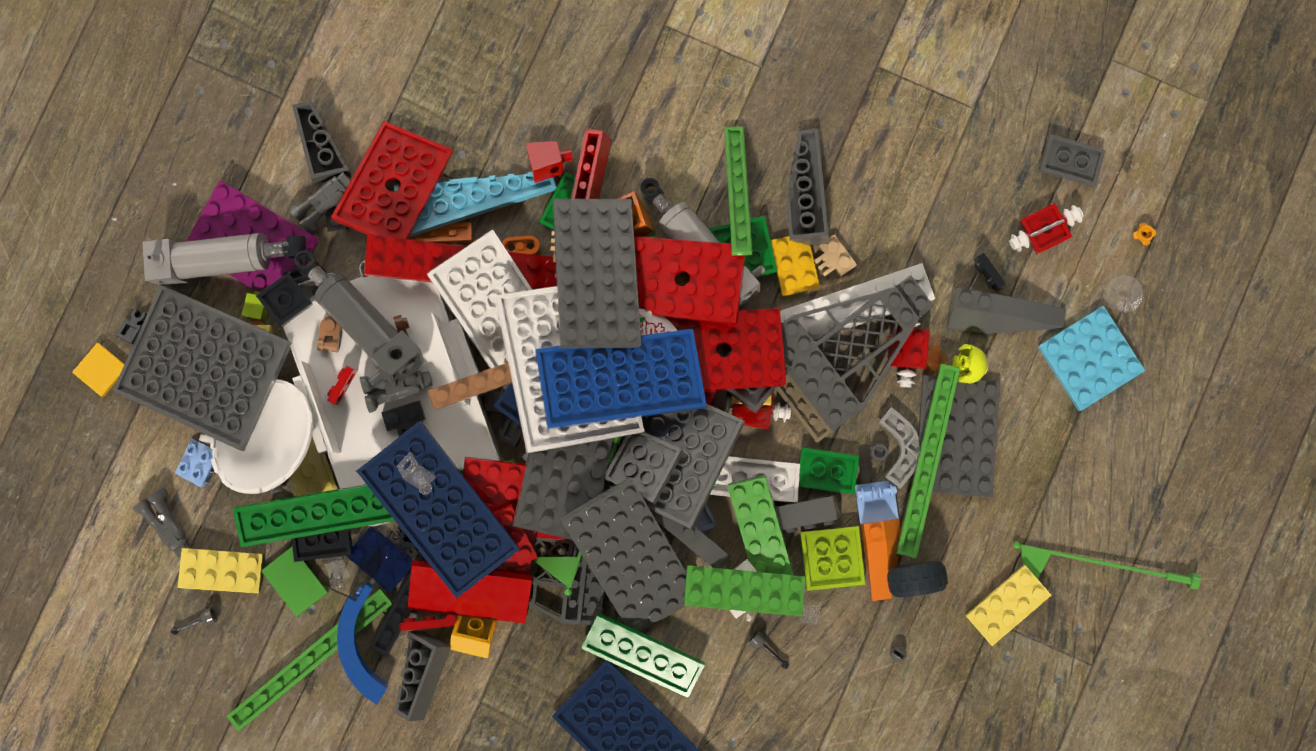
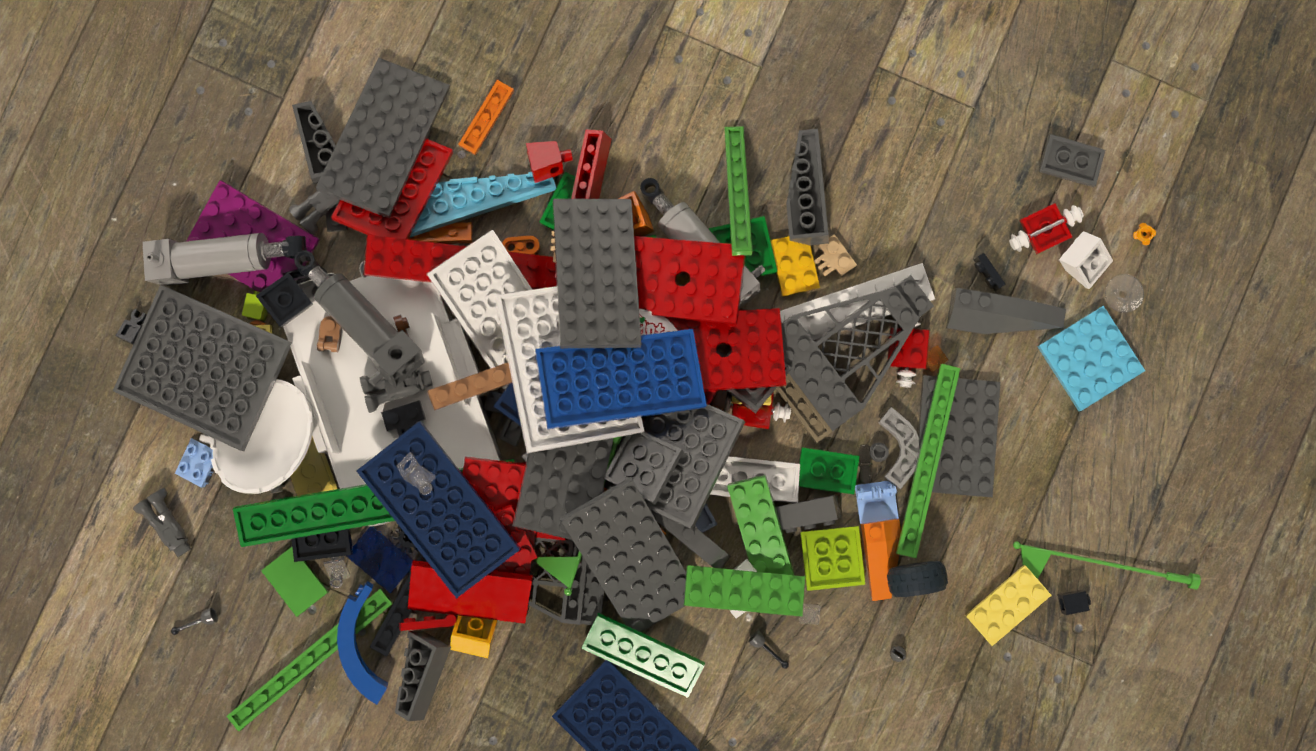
(99, 369): yellow tile -> none
(220, 570): light yellow plate -> none
(345, 378): red plate -> none
(383, 138): none -> dark grey plate
(486, 117): none -> orange plate
(971, 362): neon yellow cylinder -> none
(1074, 602): none -> black brick
(1086, 259): none -> white slope

